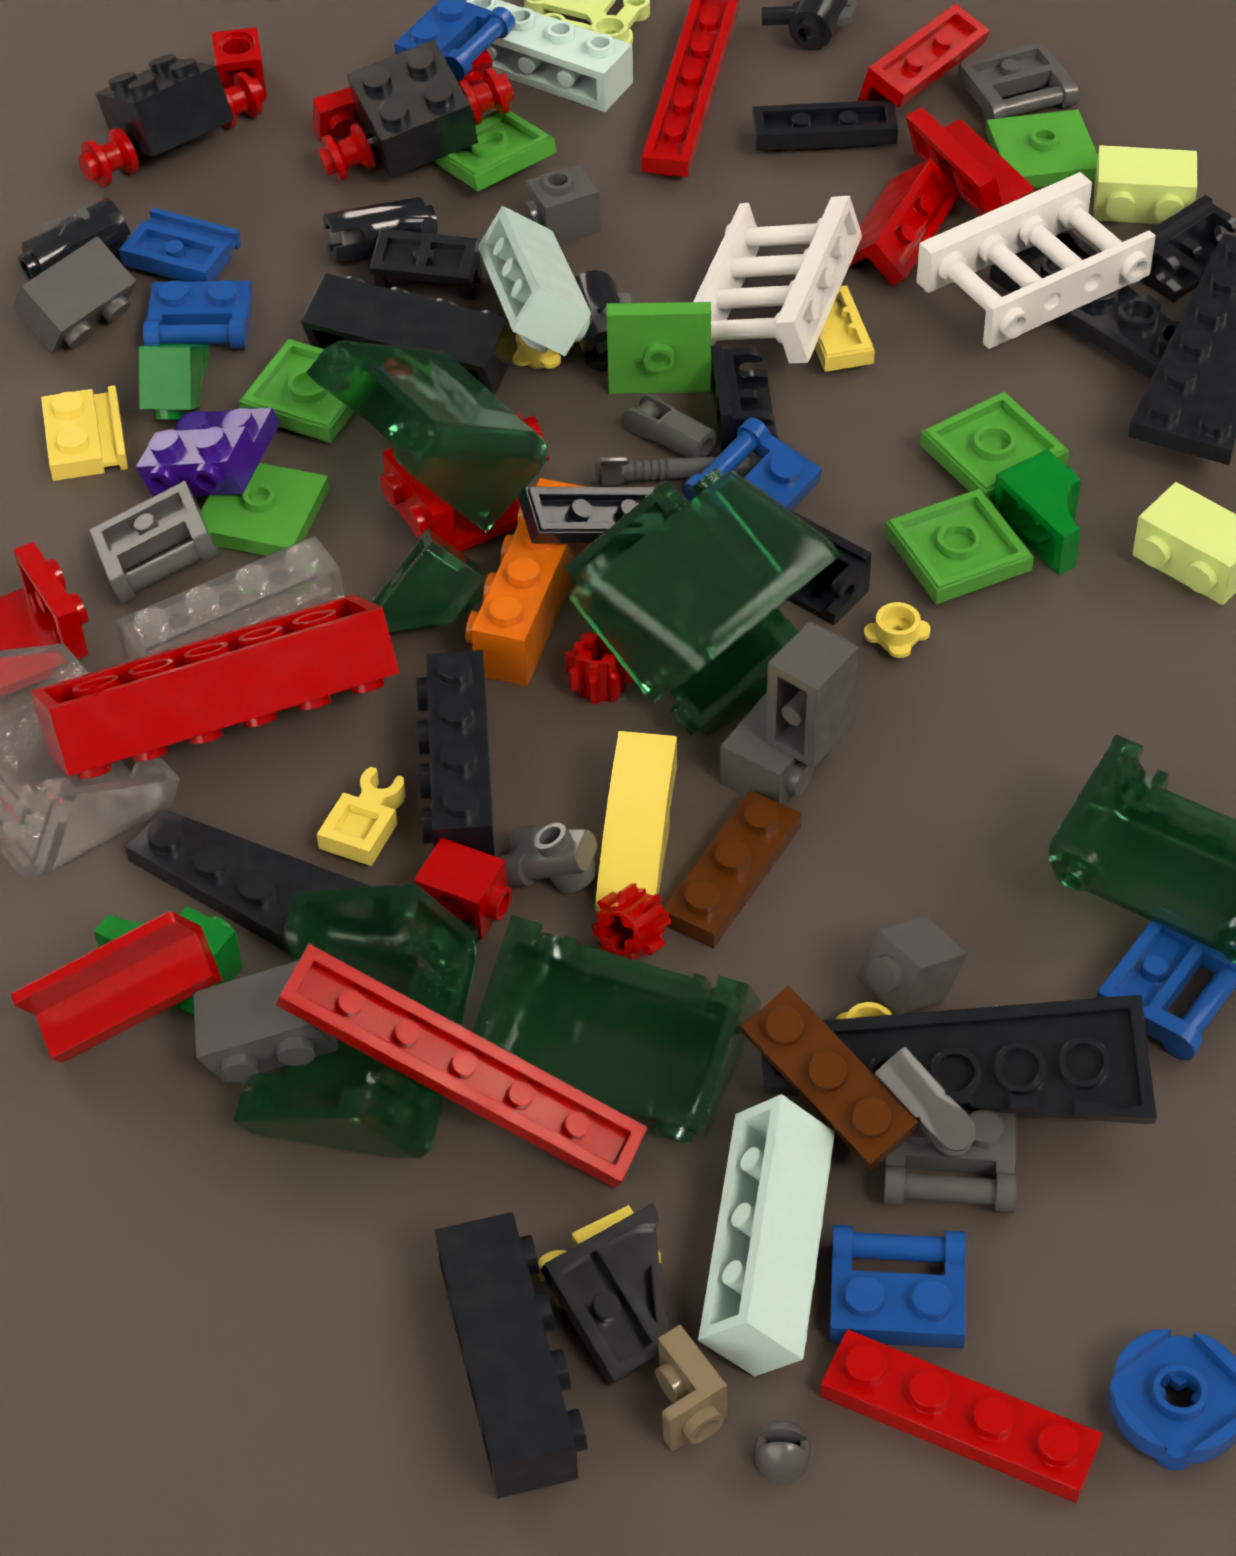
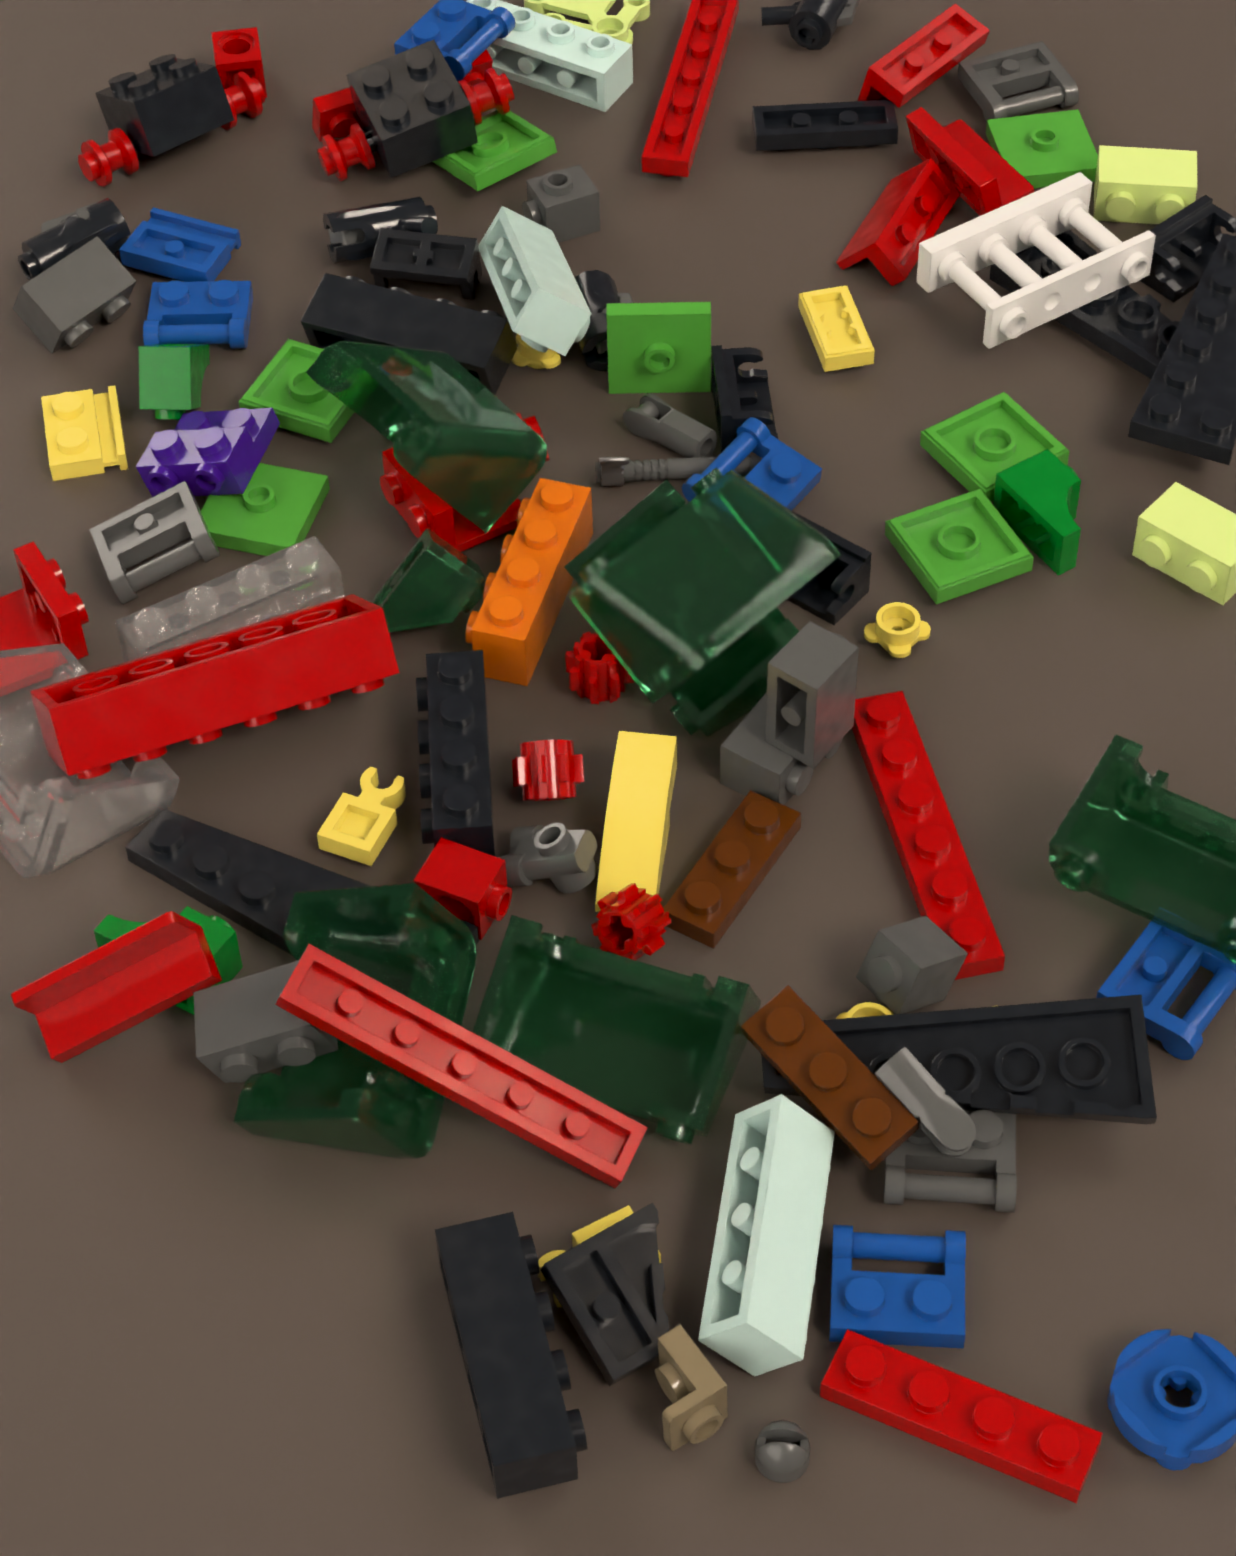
(548, 770): none -> red gear
(575, 513): black tile -> none
(807, 297): white fence -> none
(924, 830): none -> red plate

